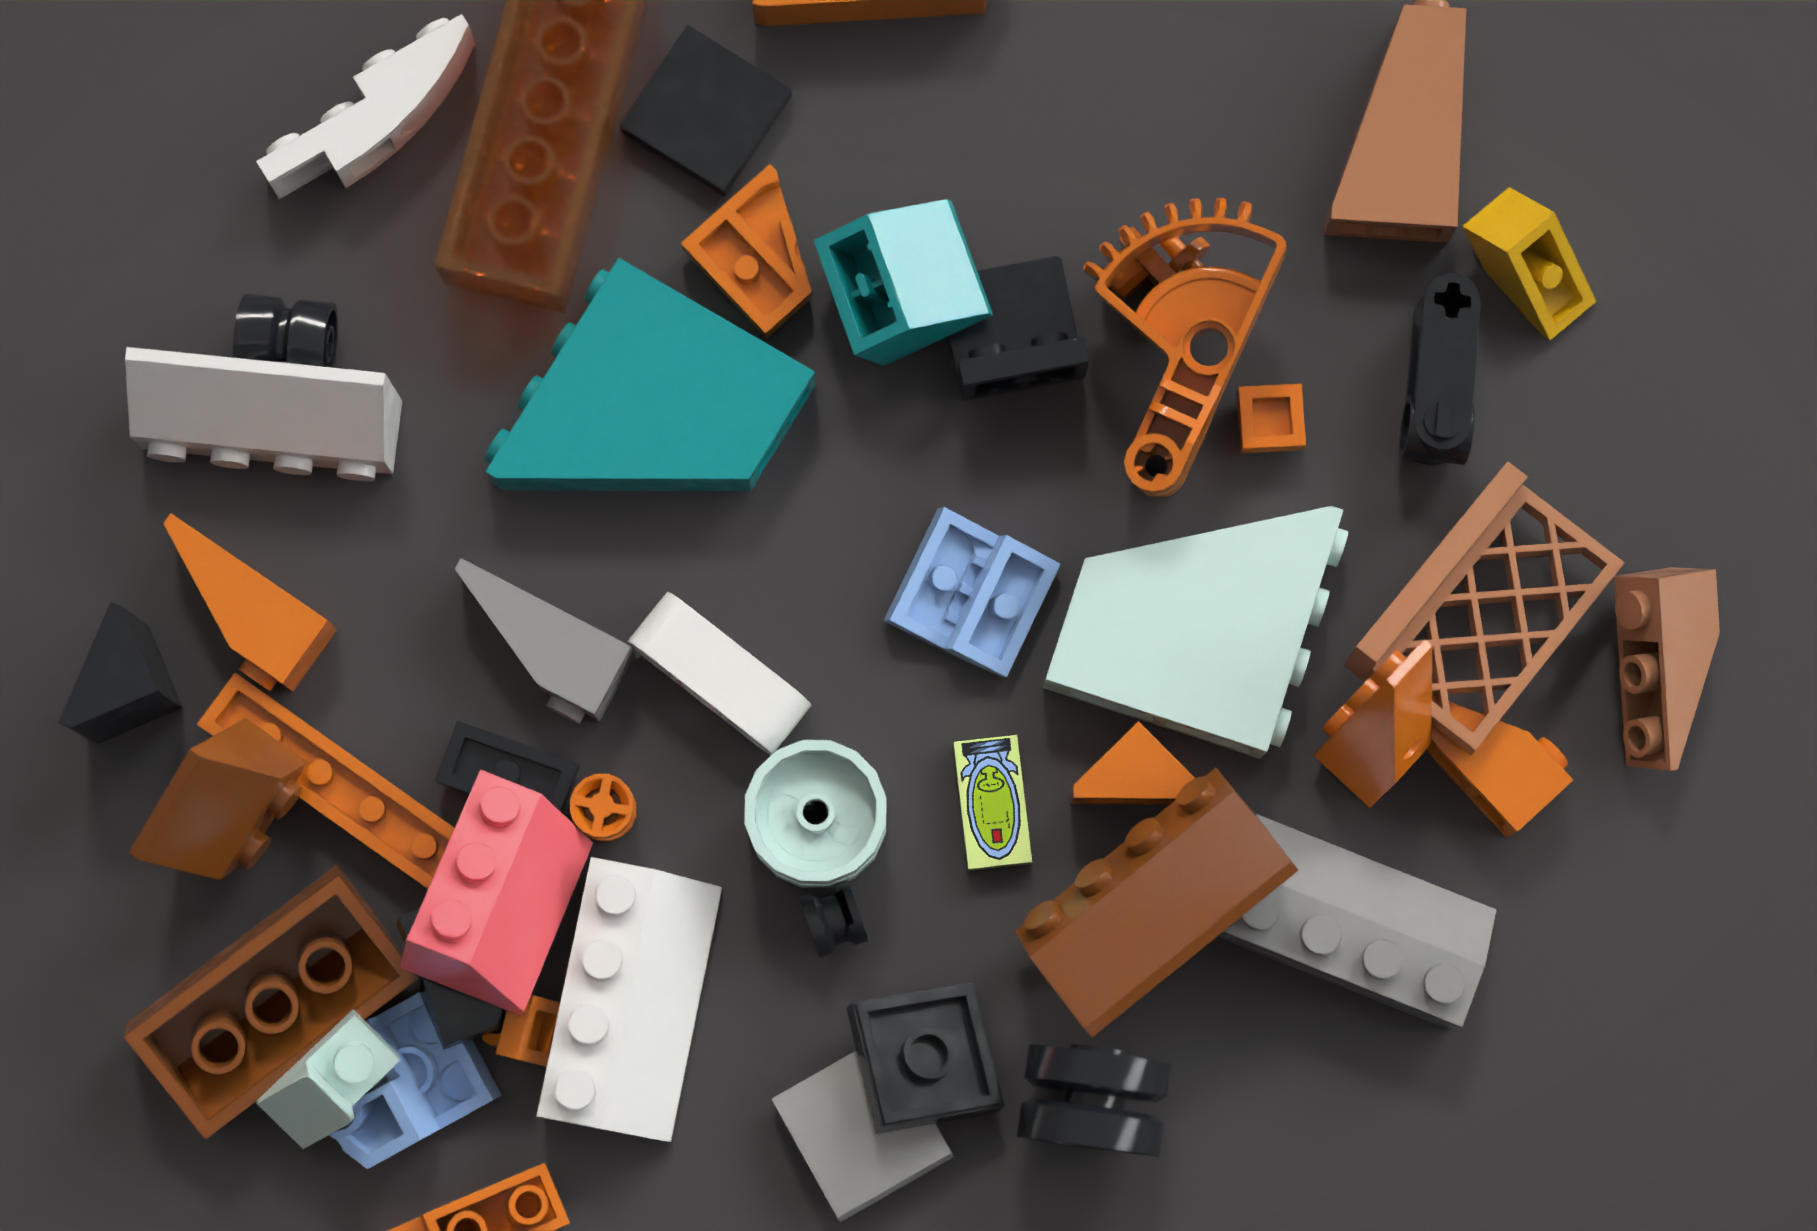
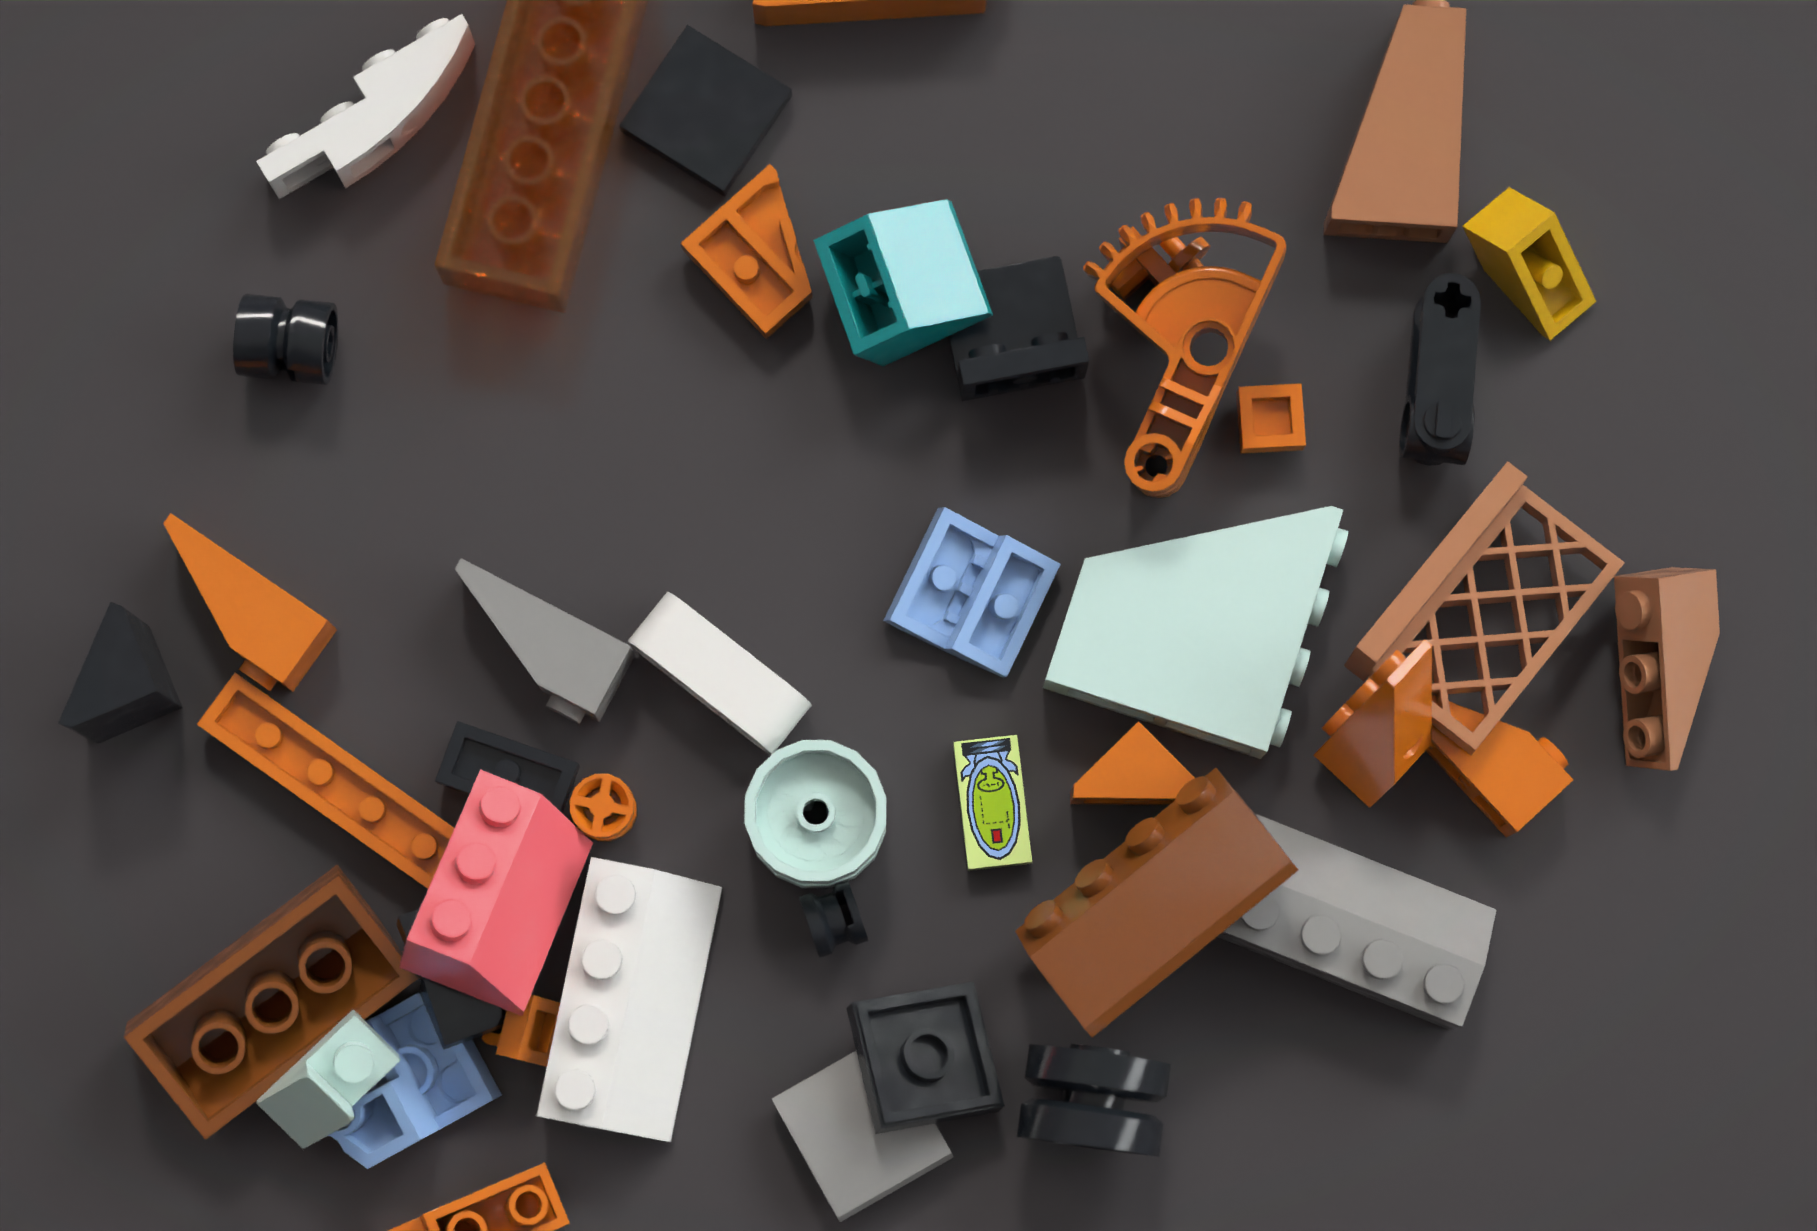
(222, 803): dark orange slope -> none
(262, 413): white slope -> none
(650, 399): teal slope -> none

